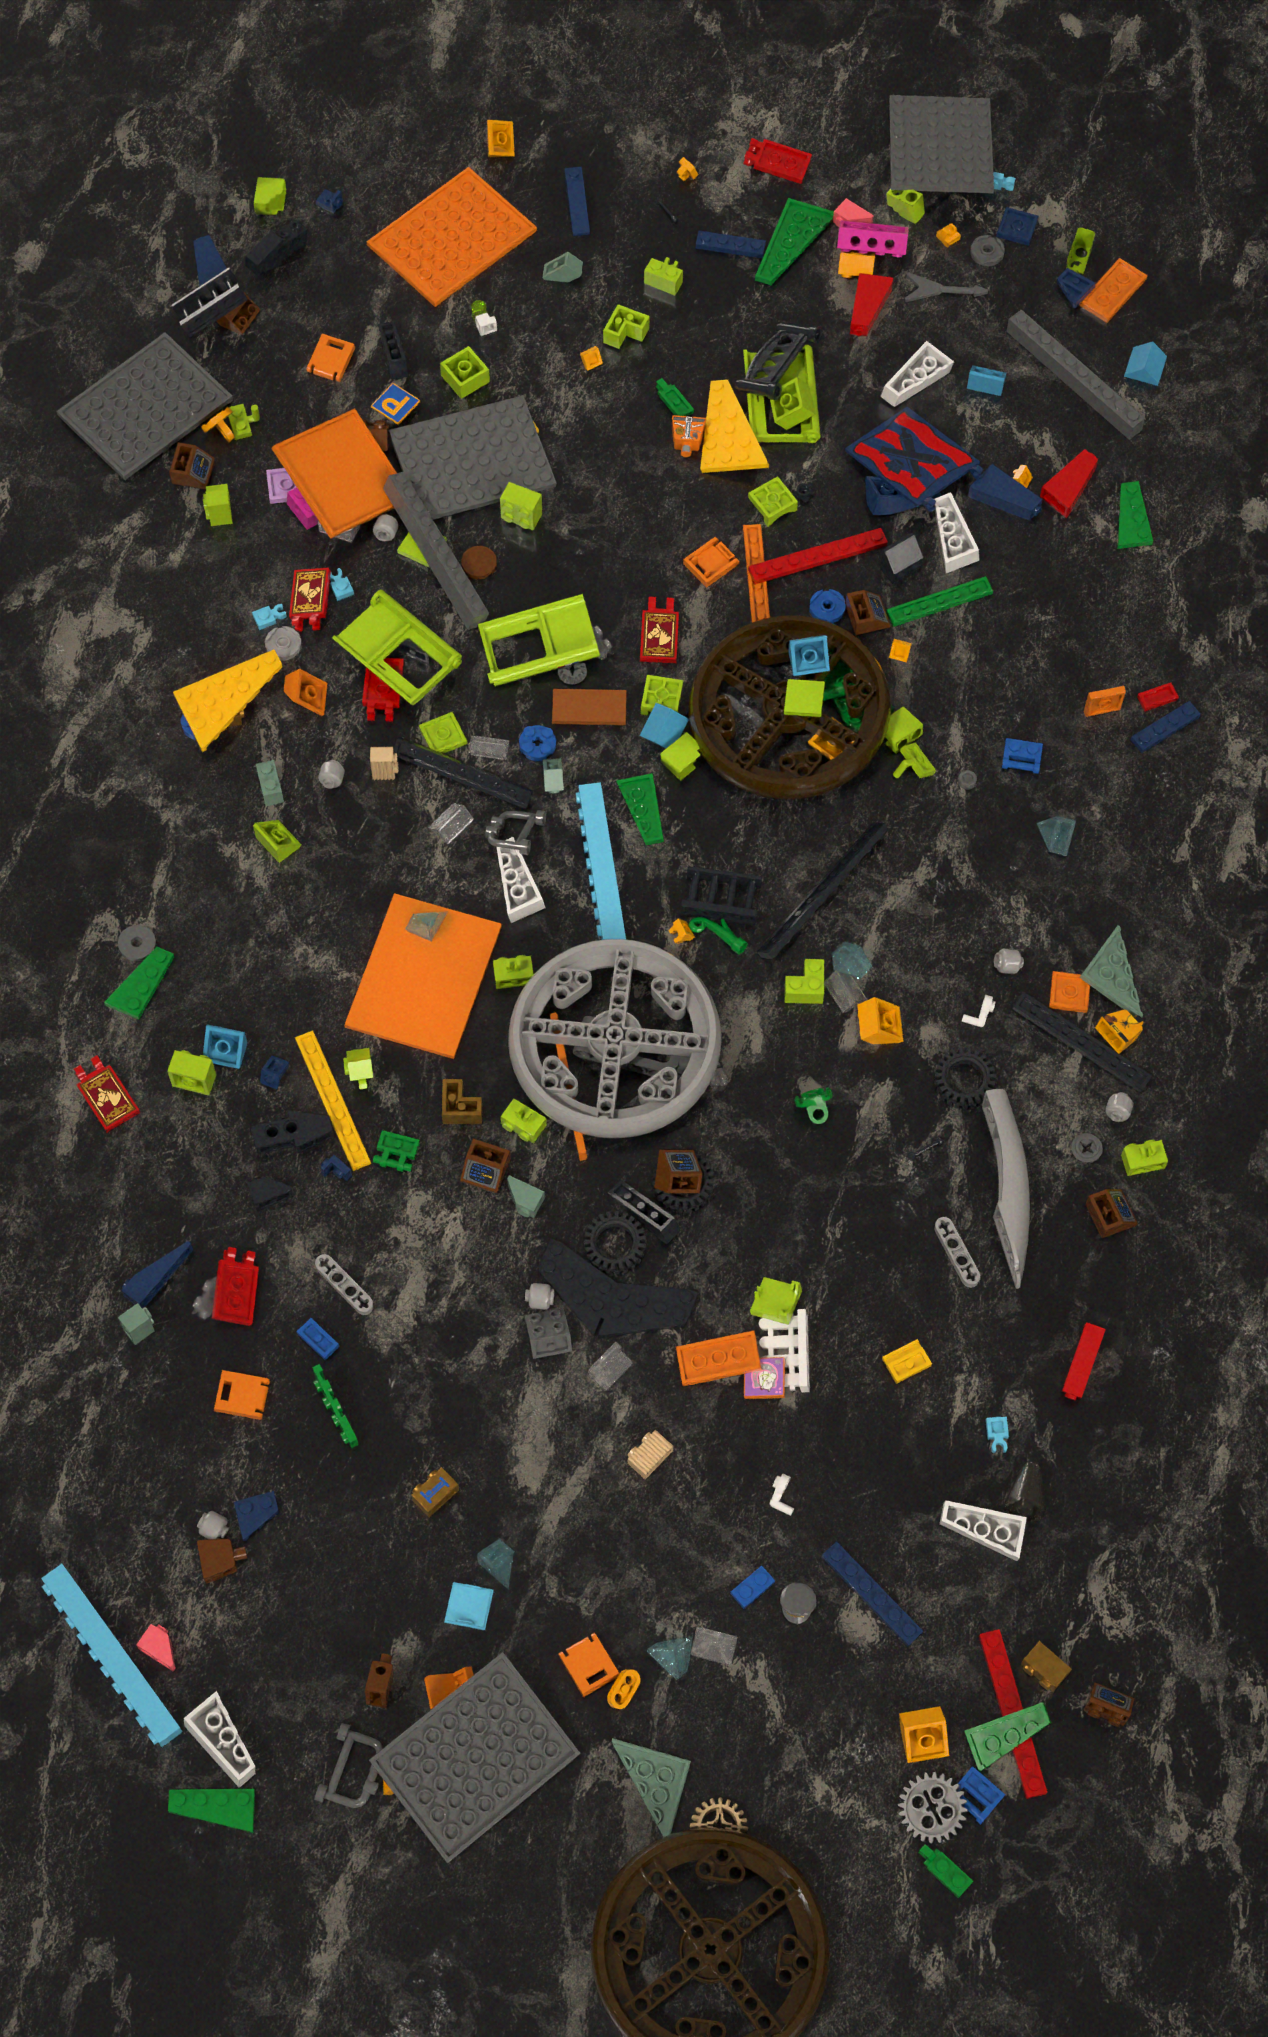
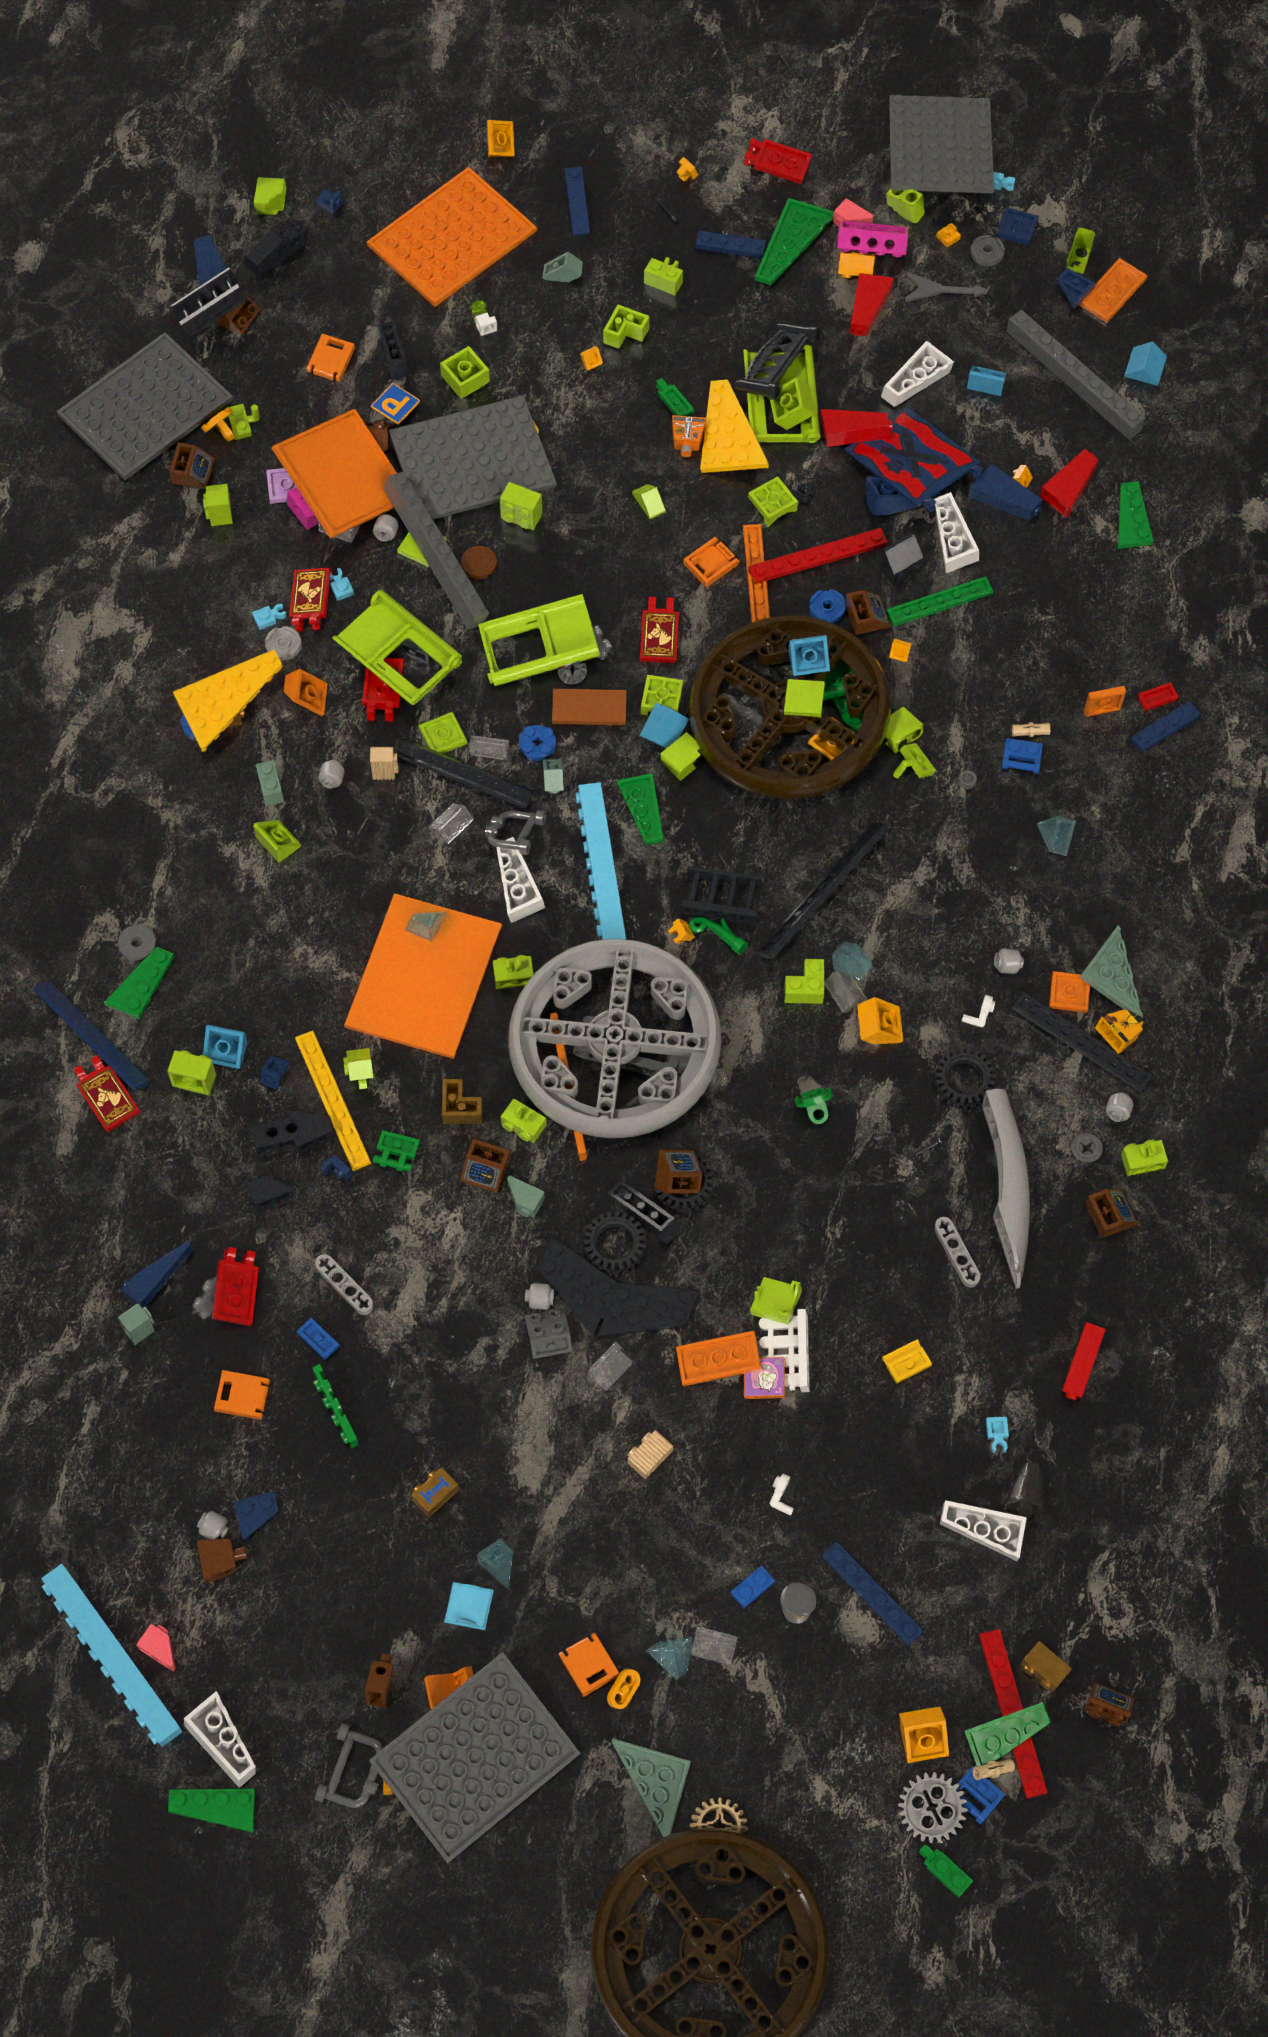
(91, 1035): none -> dark blue tile
(649, 500): none -> lime slope
(851, 427): none -> red slope
(993, 1769): none -> tan pin
(1031, 729): none -> tan pin

